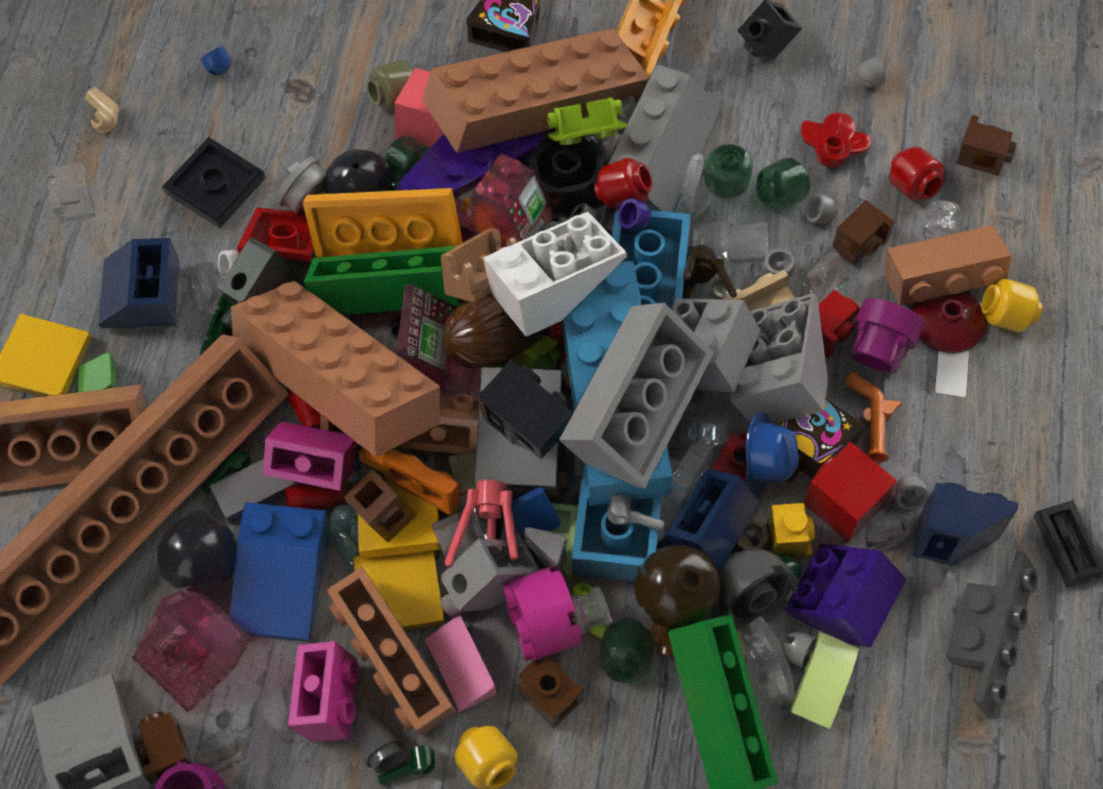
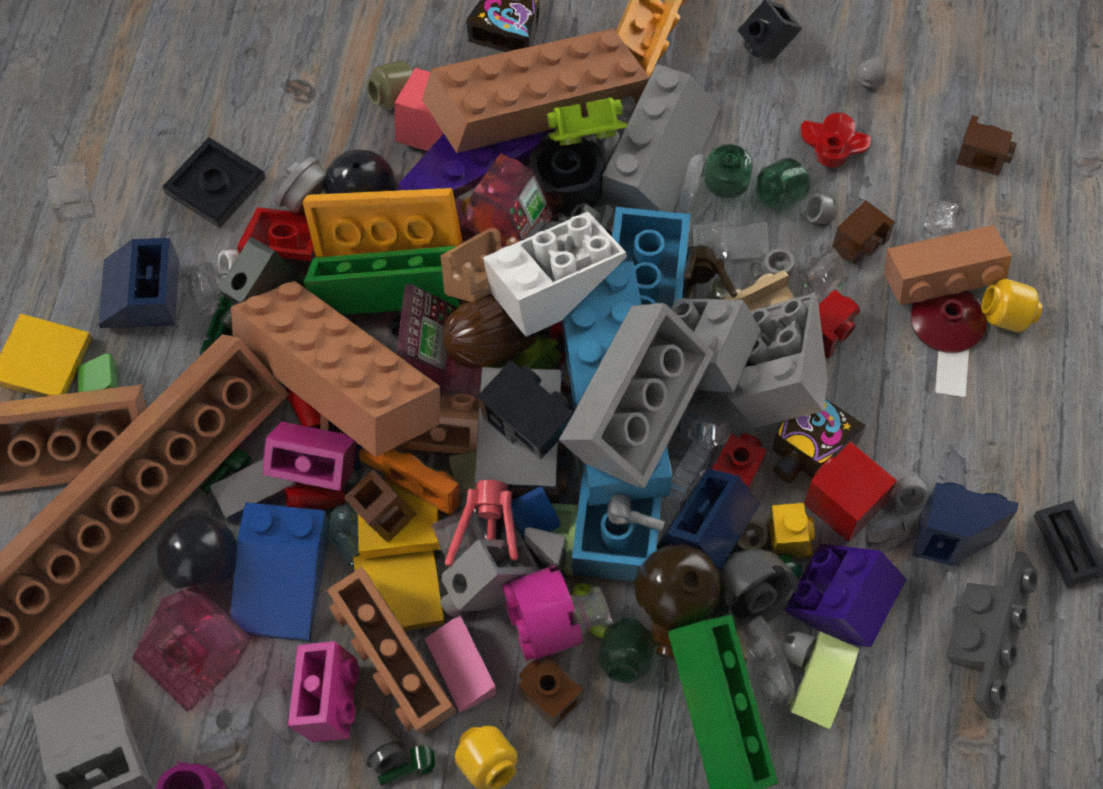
(107, 110): tan arm -> none
(161, 744): reddish brown brick -> none
(216, 61): blue hinge -> none
(404, 155): clear green head -> none
(623, 181): red head -> none
(634, 214): dark purple hinge -> none
(769, 454): blue piece -> none
(876, 415): orange piece -> none
(885, 334): magenta piece -> none
(916, 174): red head -> none

